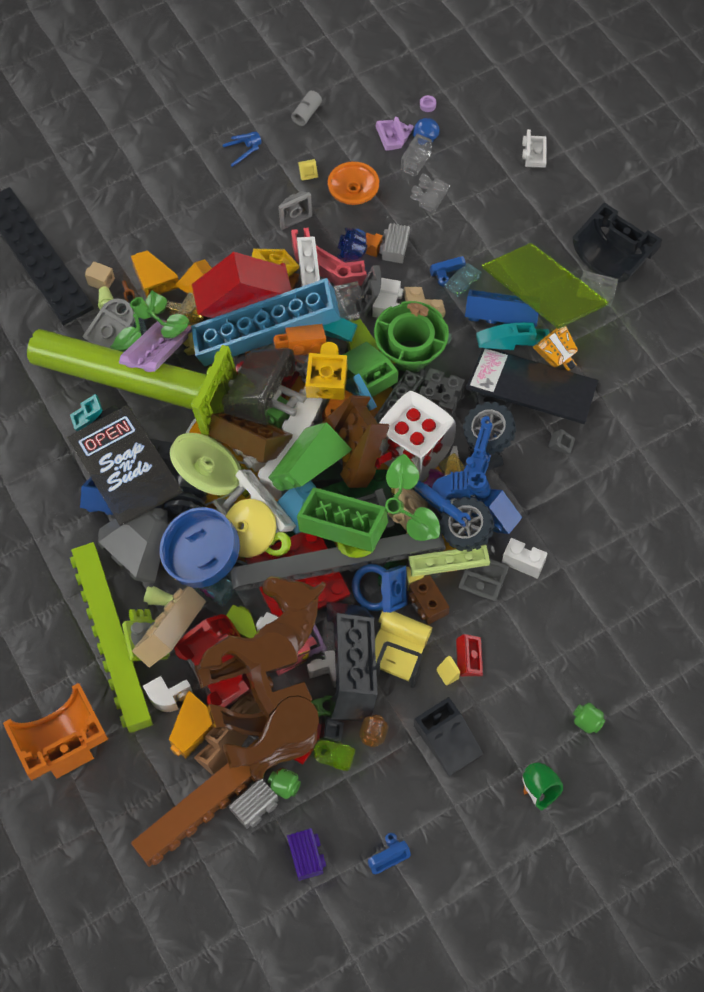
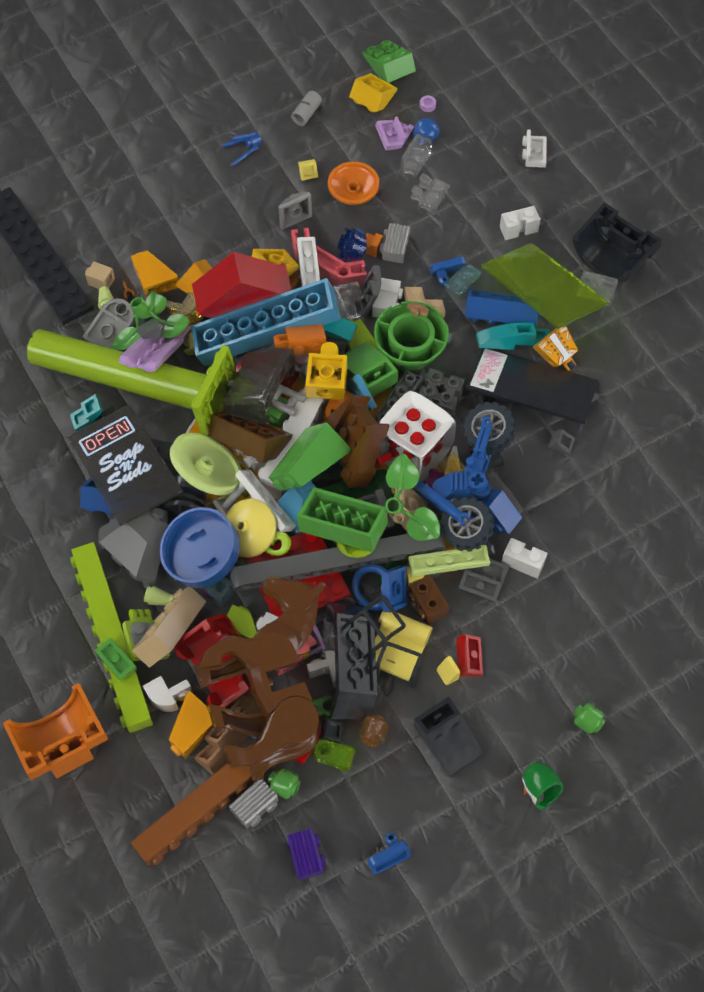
(115, 659): none -> bright green plate
(150, 329): none -> dark grey slope
(372, 92): none -> yellow slope
(384, 639): none -> black piece
(390, 60): none -> bright green slope
(519, 221): none -> white brick

